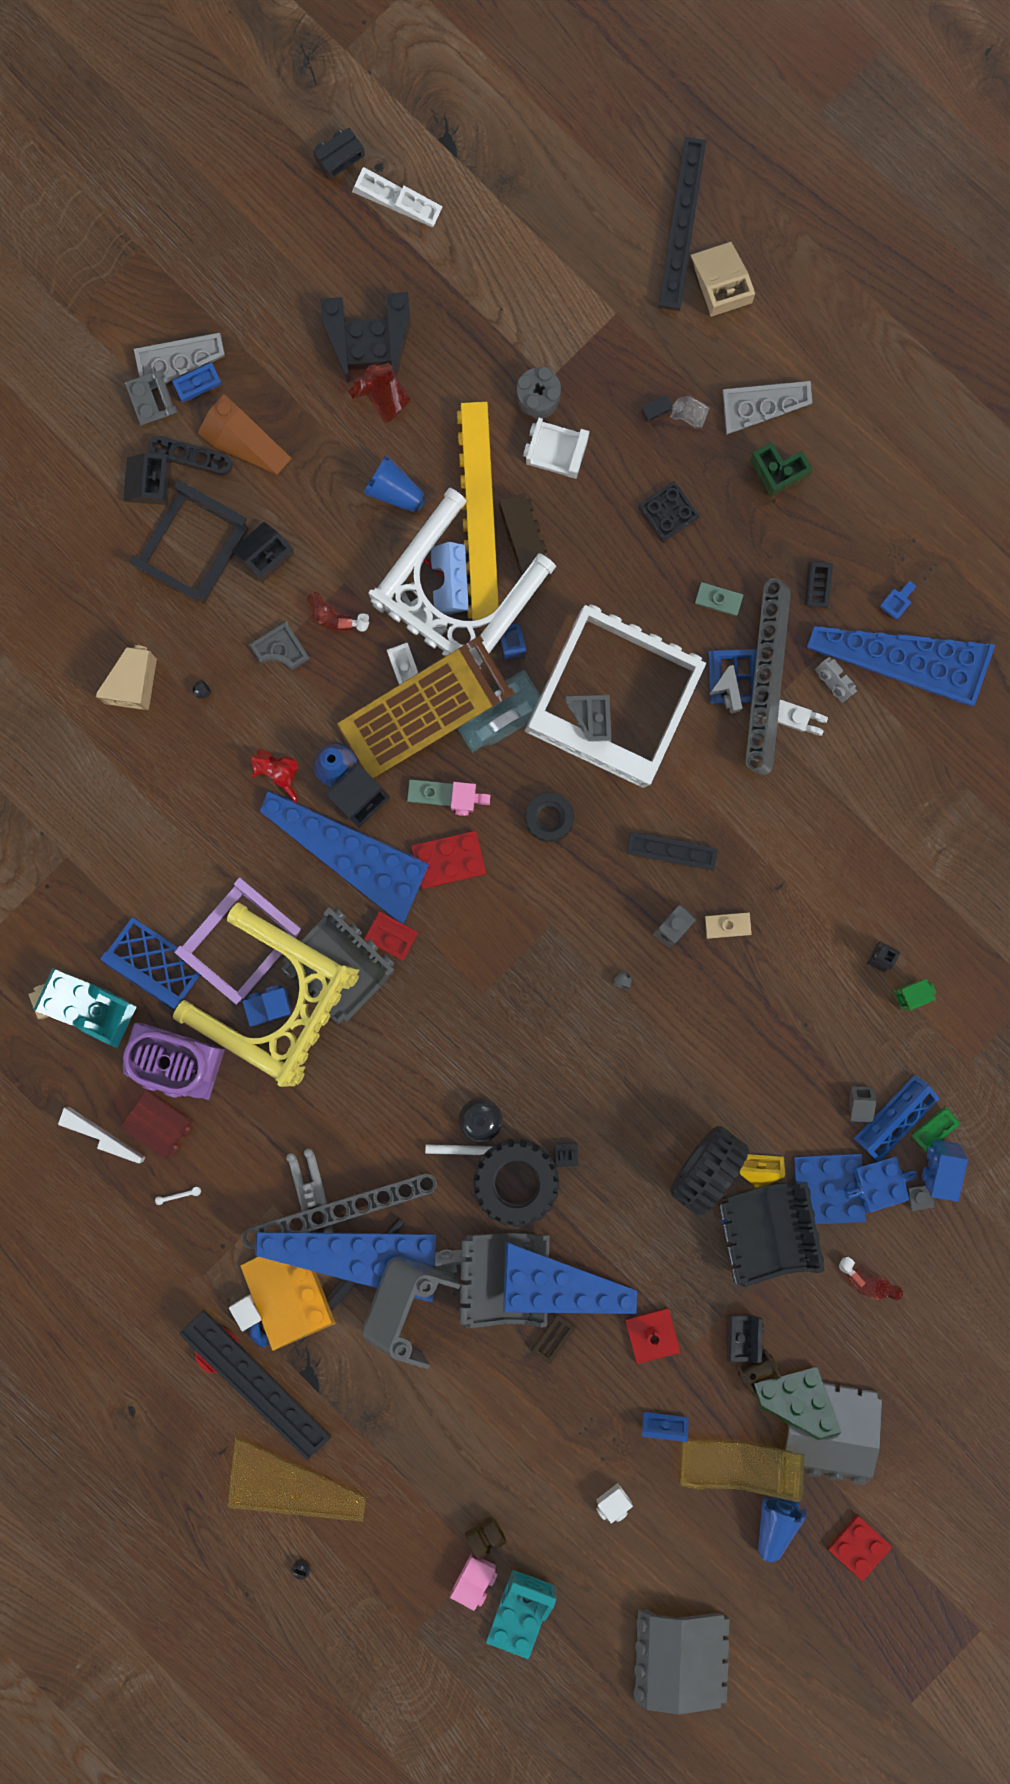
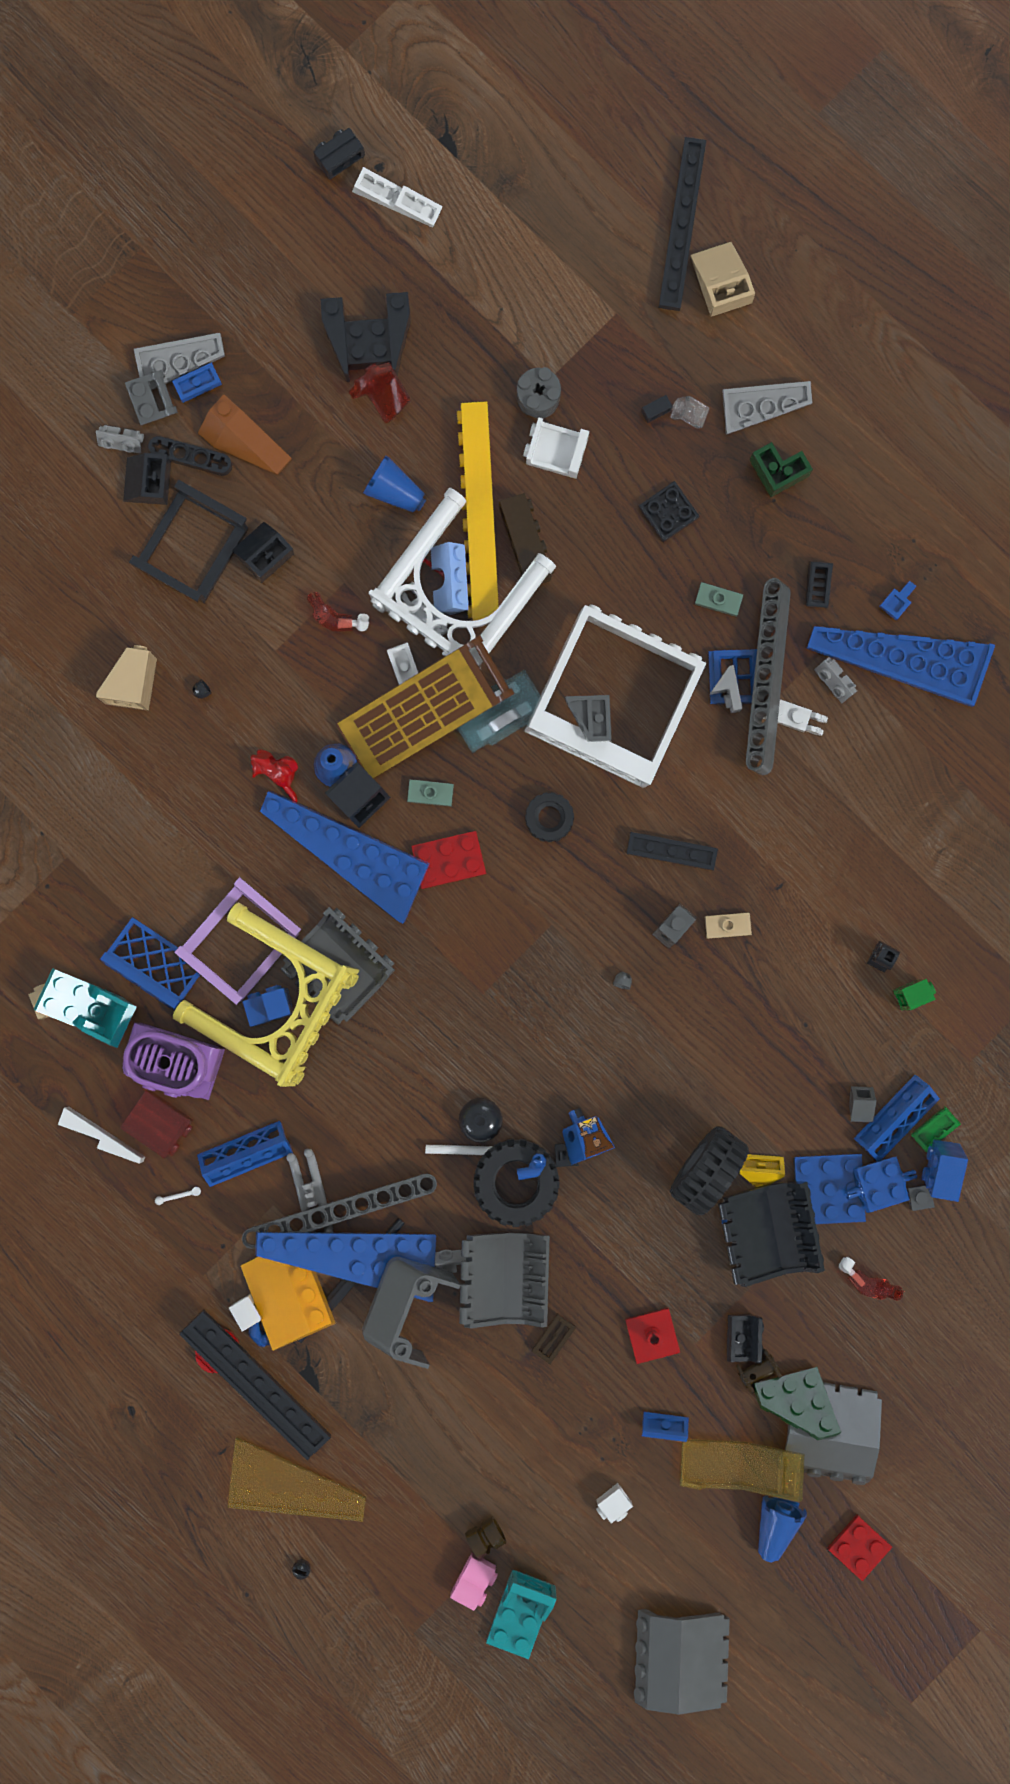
(110, 438): none -> light grey hinge
(245, 1158): none -> blue fence
(280, 646): dark grey tile -> none
(391, 936): red plate -> none
(465, 797): bright pink brick -> none
(513, 643): blue slope -> none
(534, 1169): none -> blue arm
(548, 1286): blue wing -> none
(585, 1137): none -> torso

